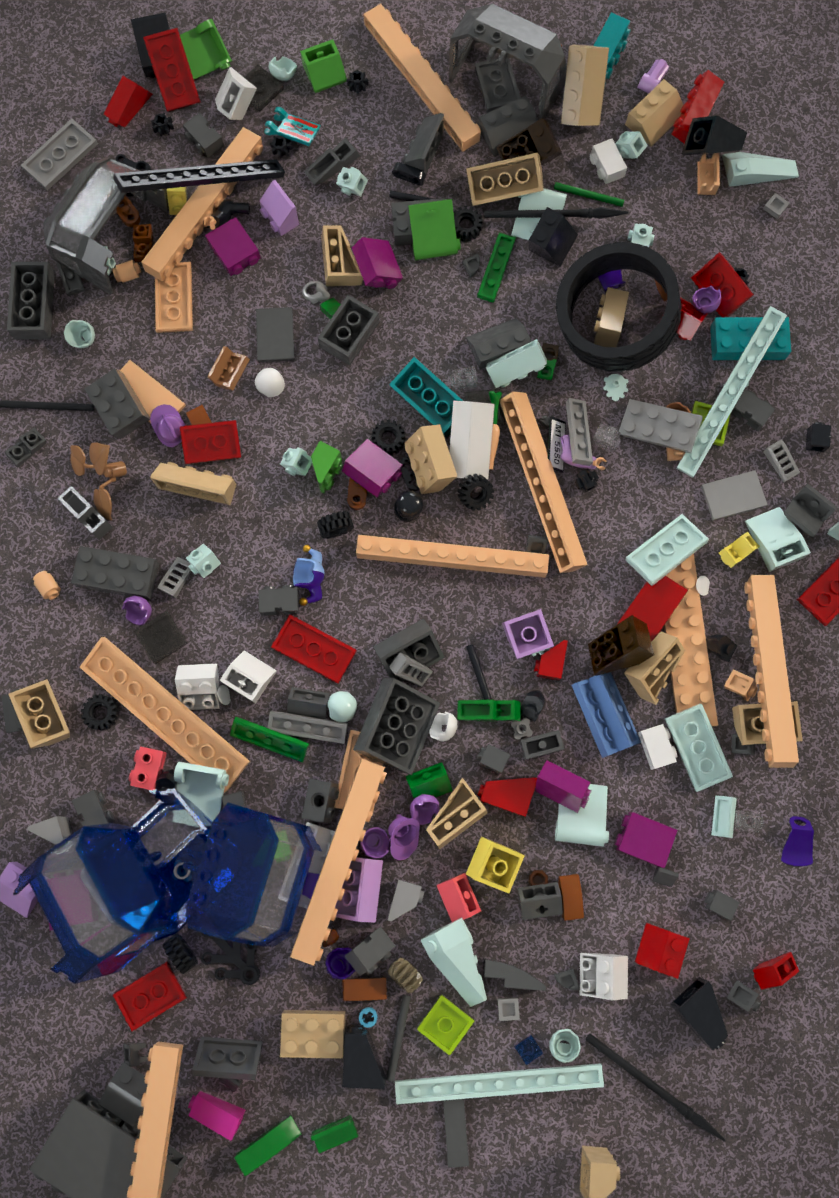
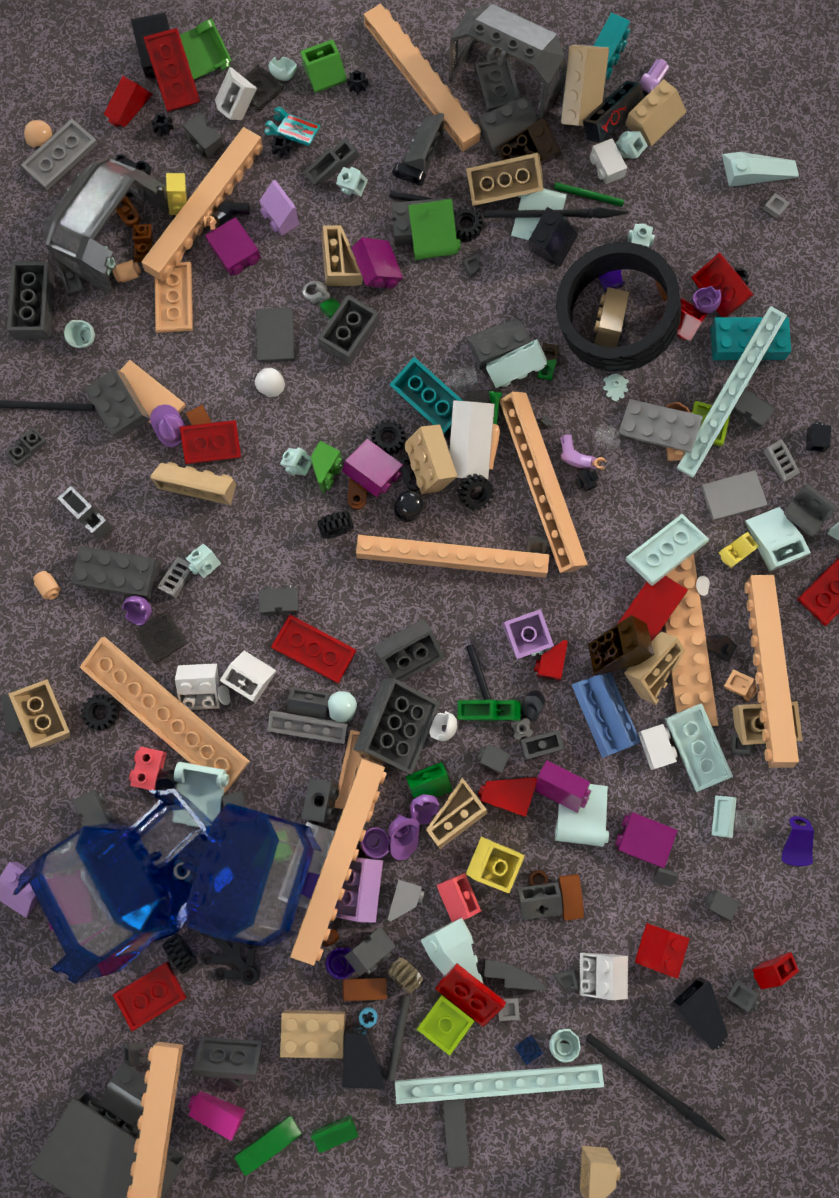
(37, 133): none -> light nougat hair
(52, 829): light grey slope -> none
(99, 457): medium nougat plant -> none
(197, 175): black plate -> none
(228, 369): medium nougat bracket -> none
(269, 739): green tile -> none
(309, 575): piece -> none
(401, 663): light grey slope -> none
(470, 995): none -> red tile
(496, 267): green tile -> none
(556, 430): white sticker -> none
(579, 432): light grey plate -> none
(612, 111): none -> black brick
(699, 103): red brick -> none
(708, 175): light nougat hinge -> none
(713, 135): black slope -> none

